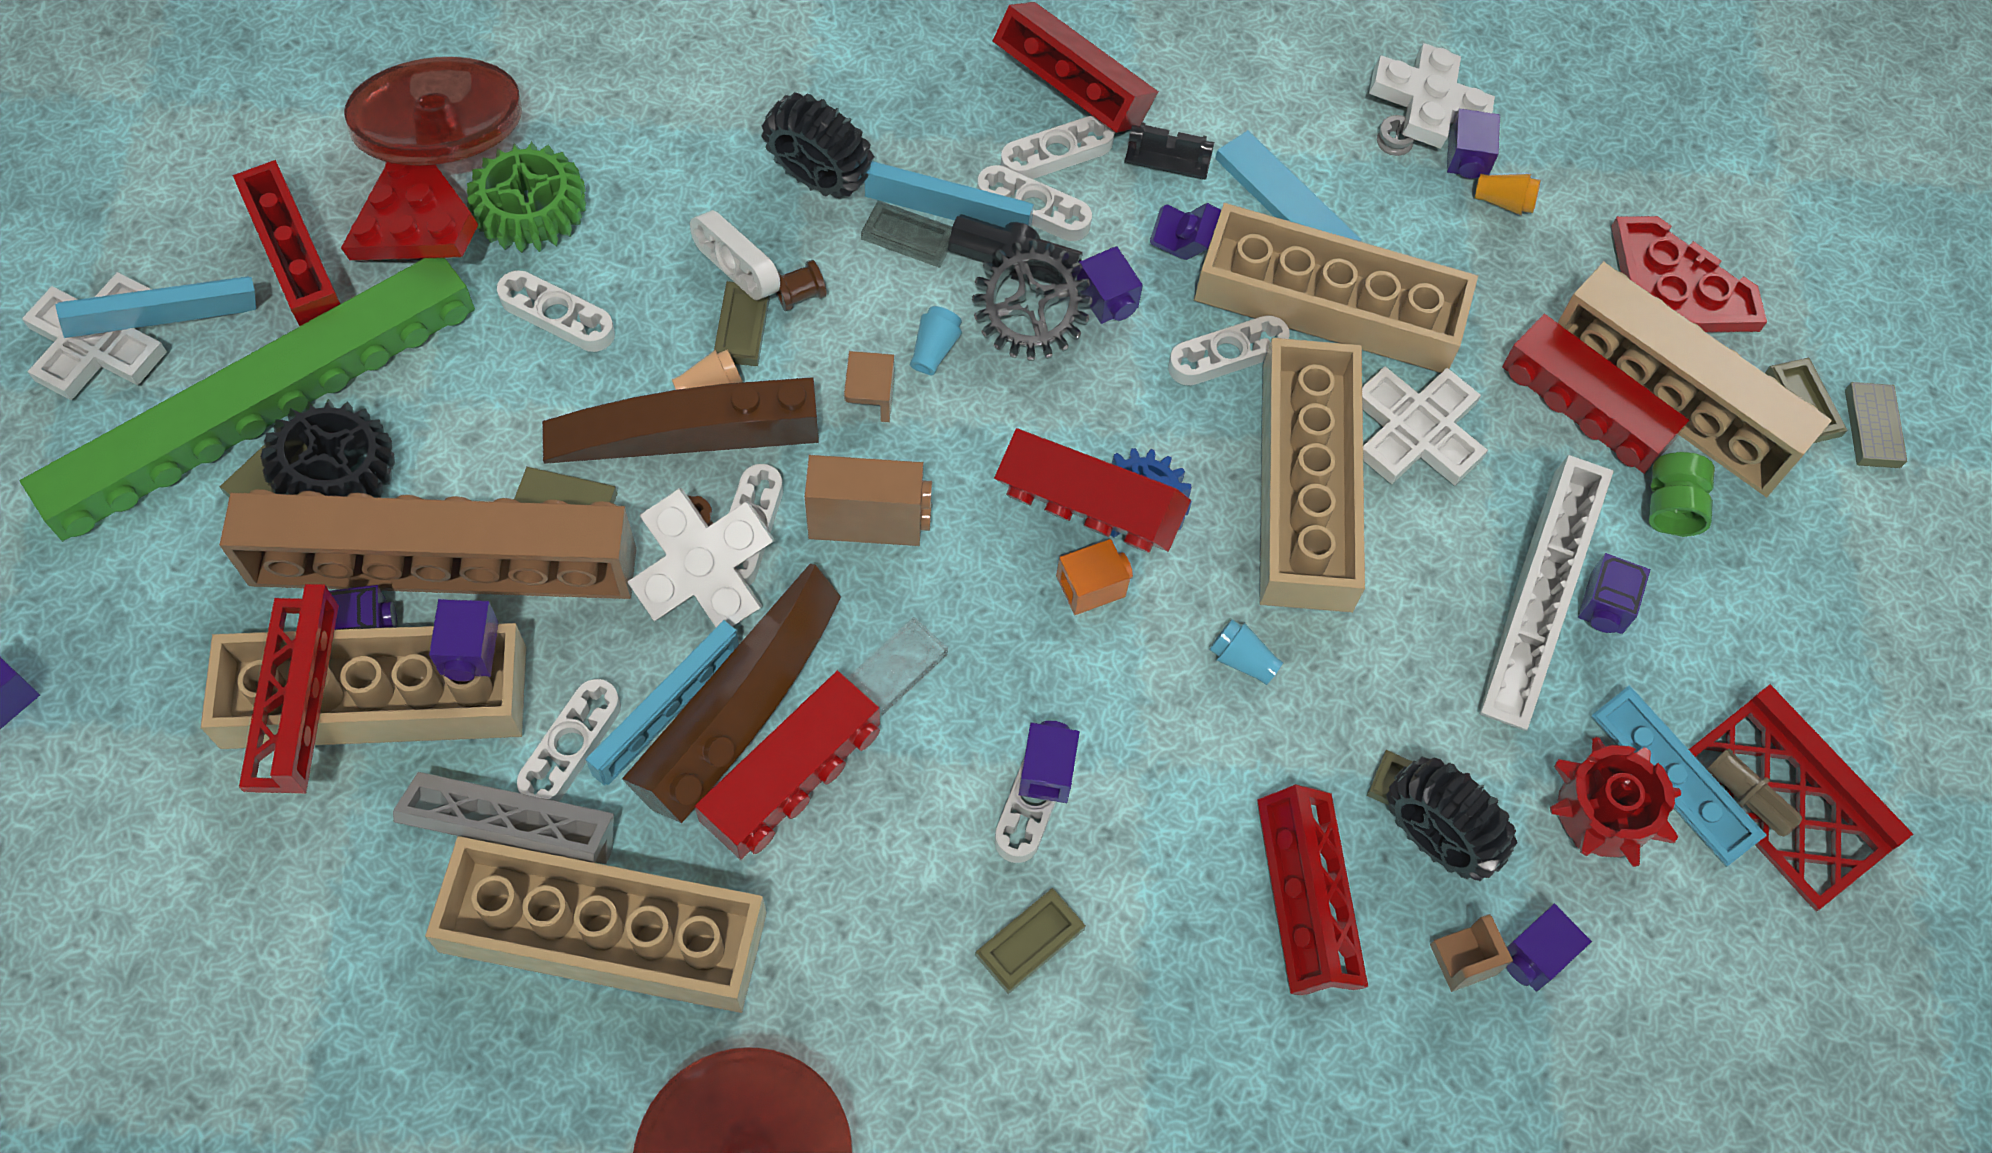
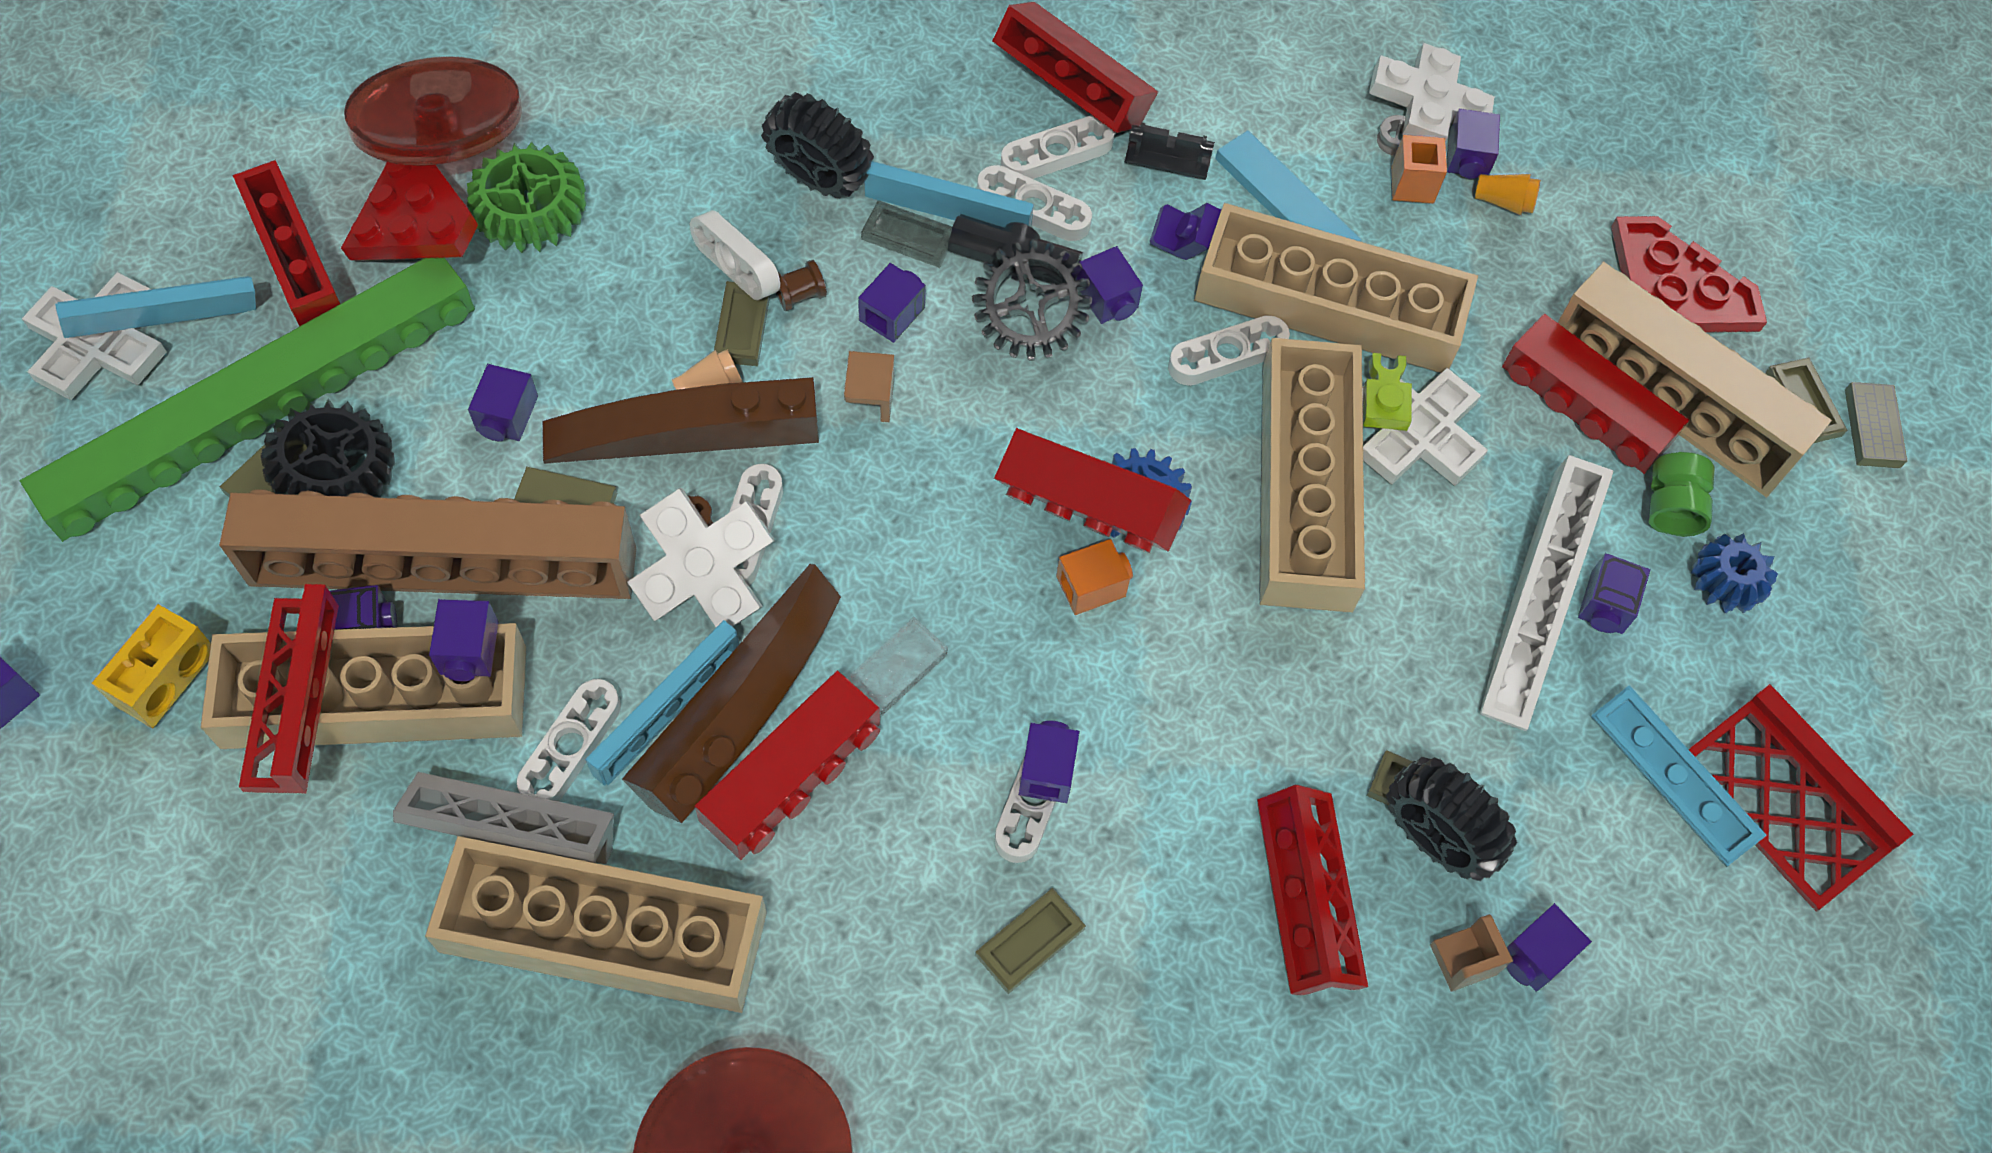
(154, 666): none -> yellow brick
(503, 403): none -> dark purple brick
(548, 295): white beam -> none
(867, 500): medium nougat brick -> none
(892, 302): none -> dark purple brick
(935, 338): medium azure cone -> none
(1245, 652): medium azure cone -> none
(1385, 398): none -> lime plate
(1418, 169): none -> orange brick
(1615, 801): red brick -> none
(1734, 573): none -> blue gear
(1755, 793): dark tan axle -> none

